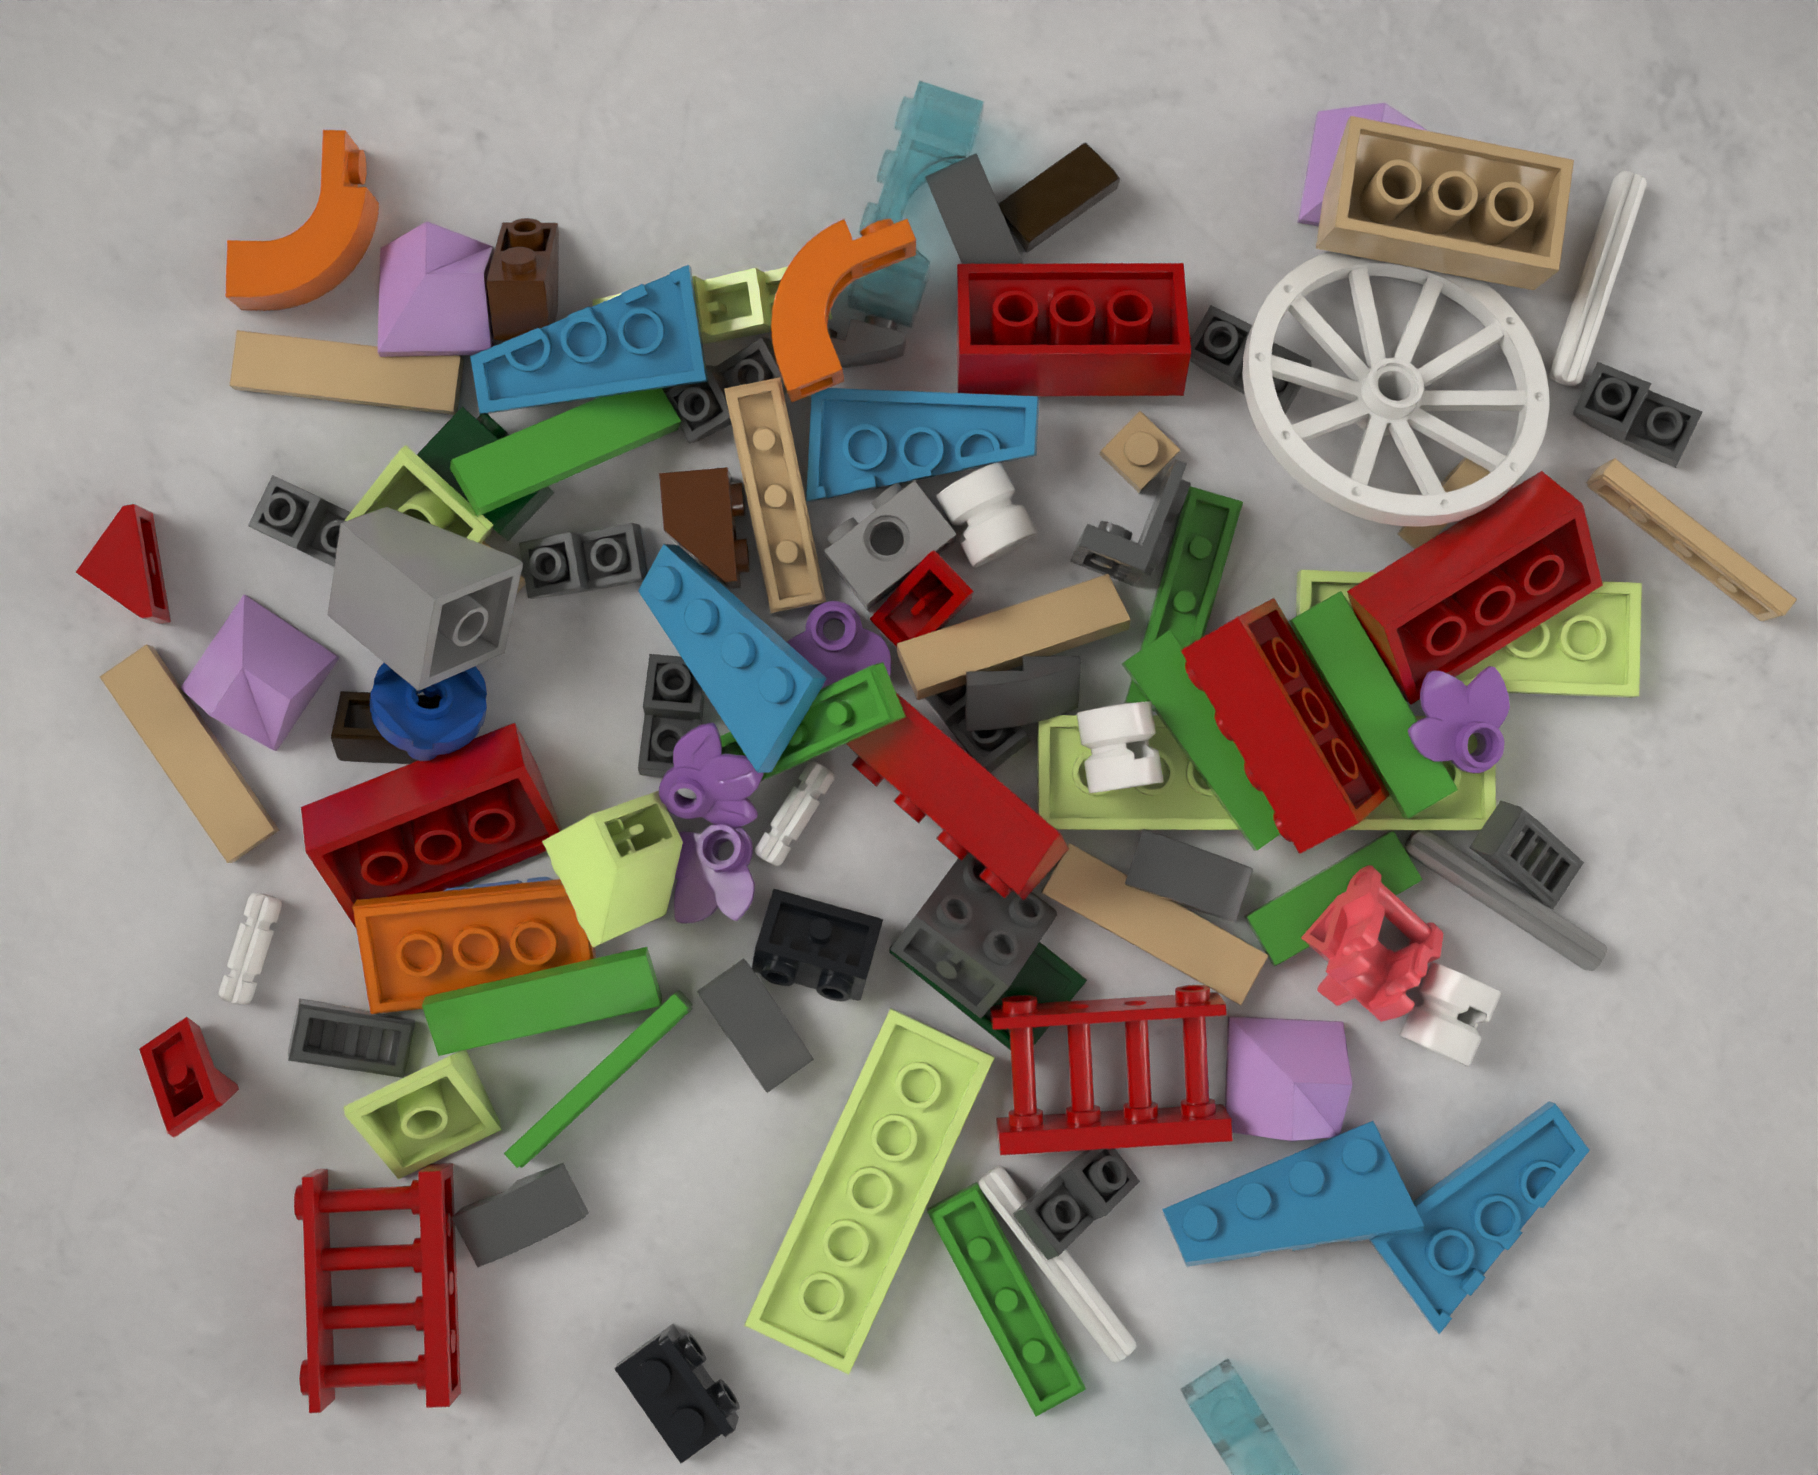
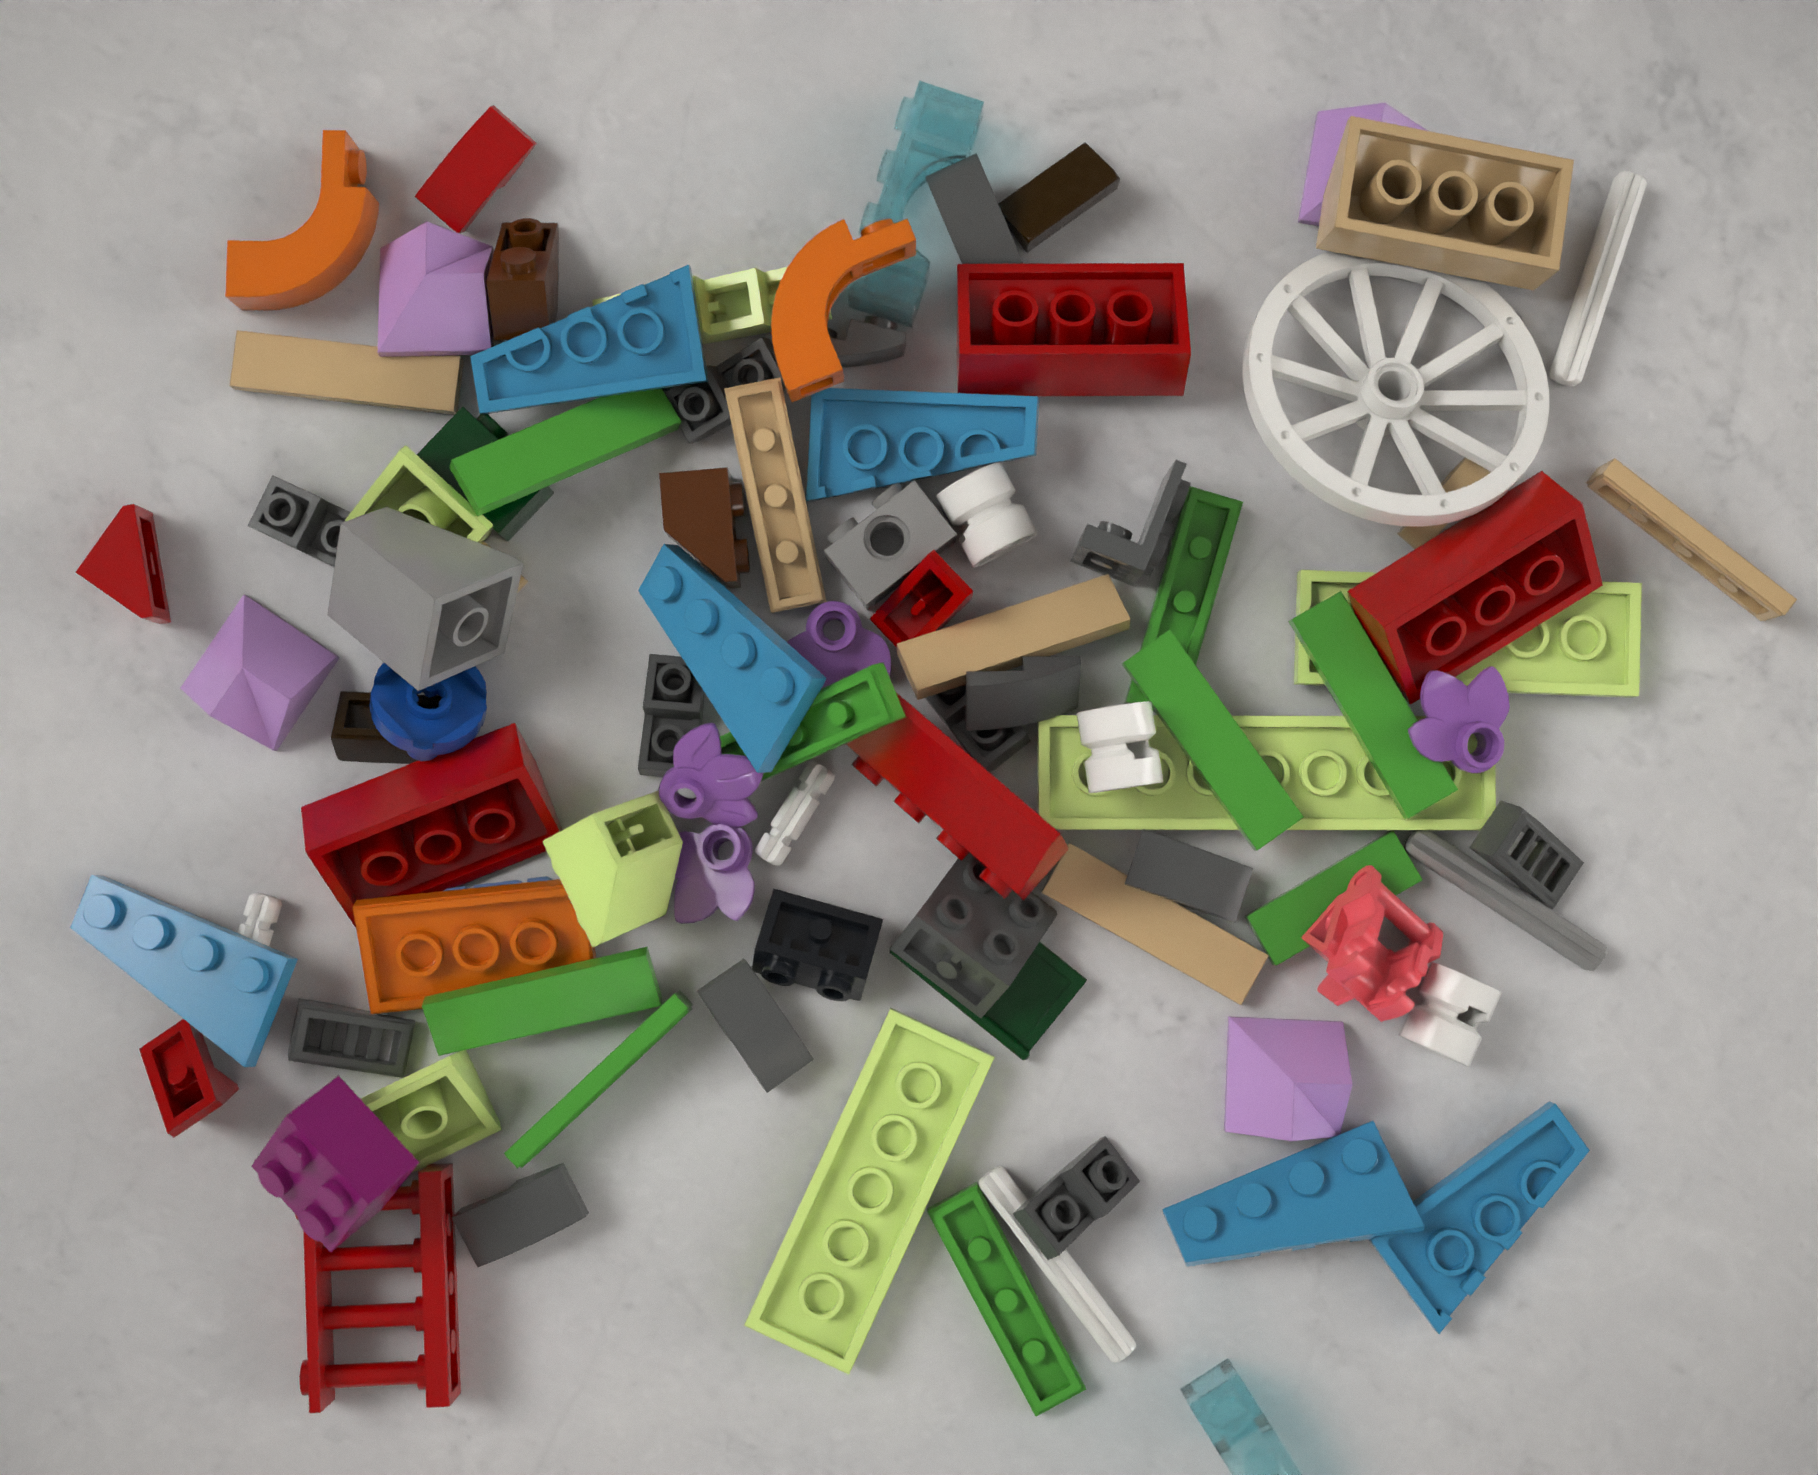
(189, 753): tan tile -> none
(196, 967): none -> dark azure wing
(333, 1164): none -> magenta brick
(475, 169): none -> red slope
(583, 561): dark grey slope -> none
(679, 1393): black bracket -> none
(1139, 451): tan plate -> none
(1140, 1120): red fence -> none
(1220, 348): dark grey slope -> none
(1285, 726): red slope -> none
(1635, 415): dark grey slope -> none

